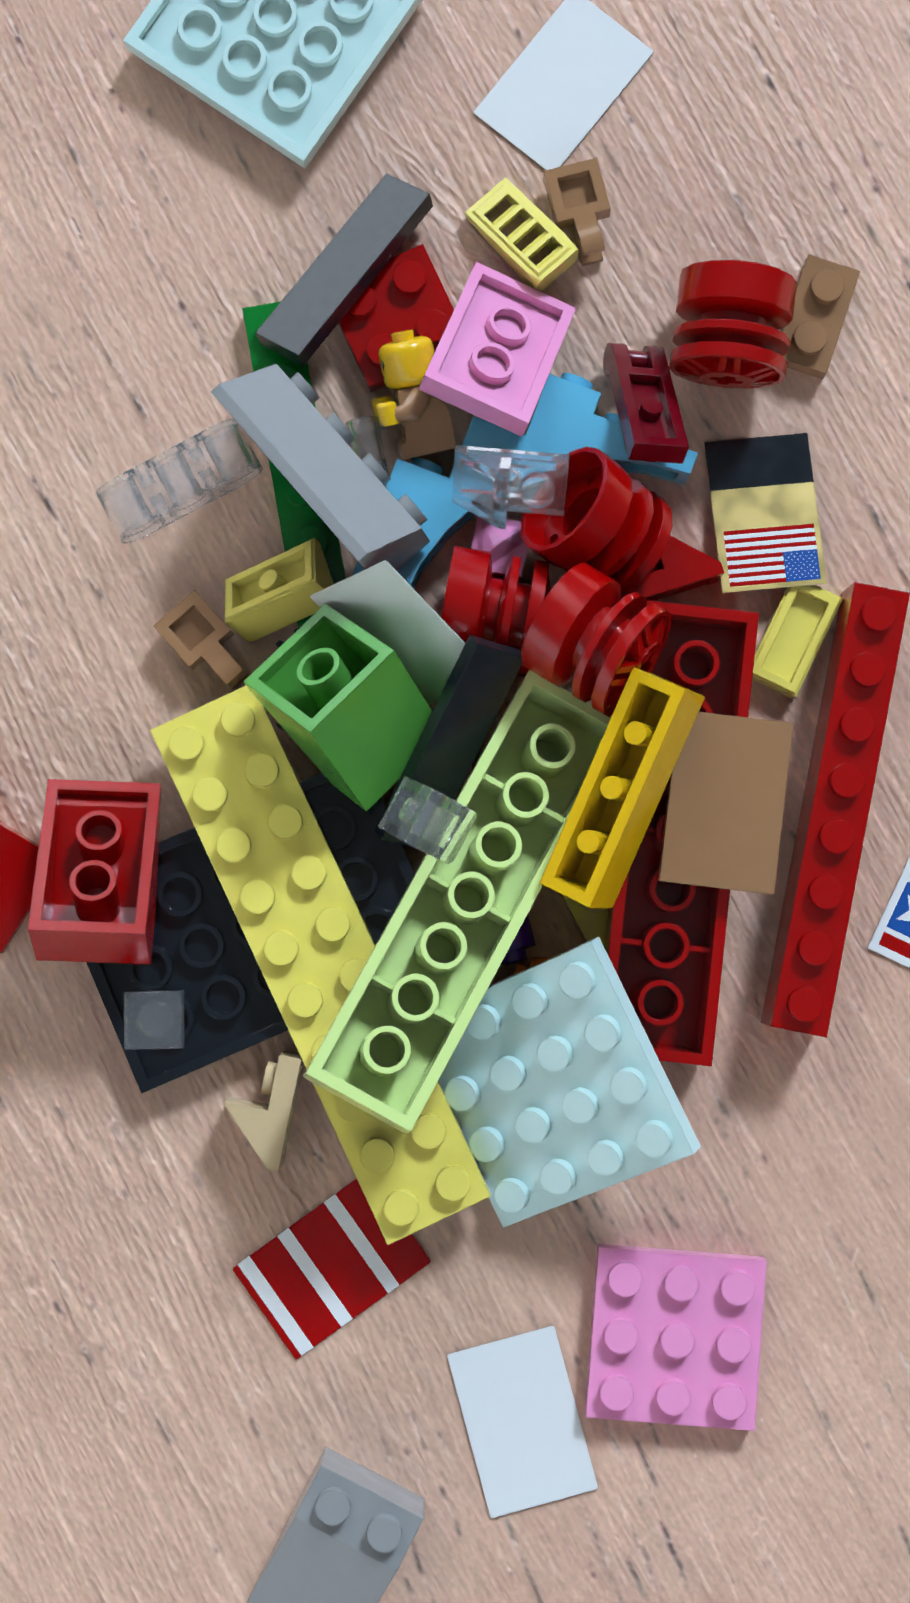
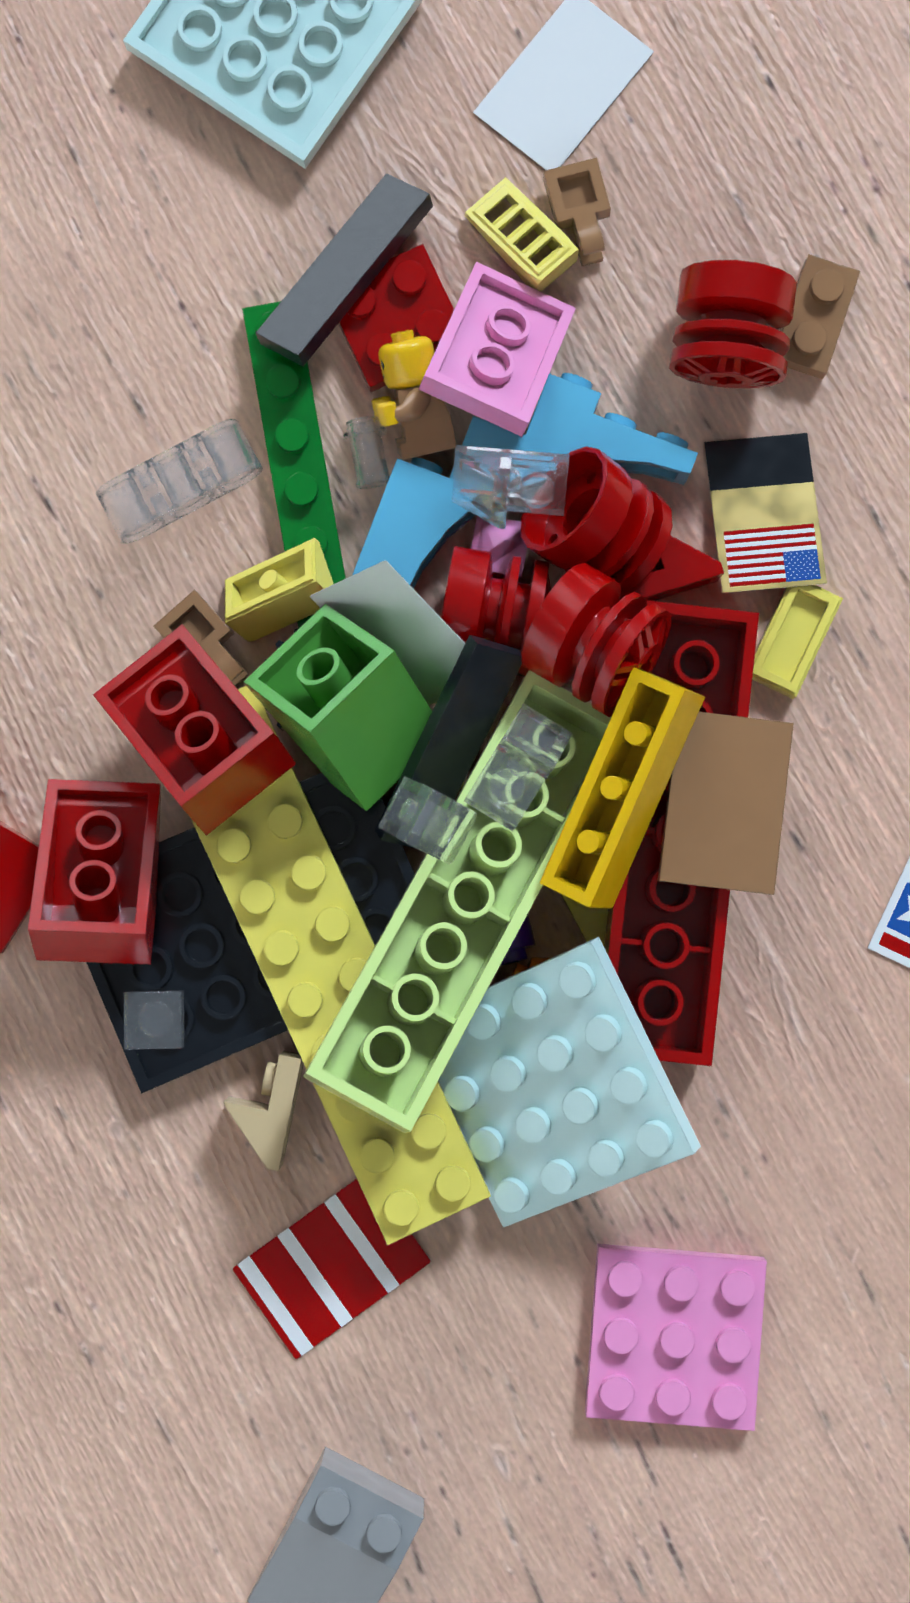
(194, 729): none -> red slope
(322, 466): light grey slope -> none
(518, 767): none -> clear slope
(522, 1421): white sticker -> none
(646, 403): dark red plate -> none
(835, 809): red brick -> none

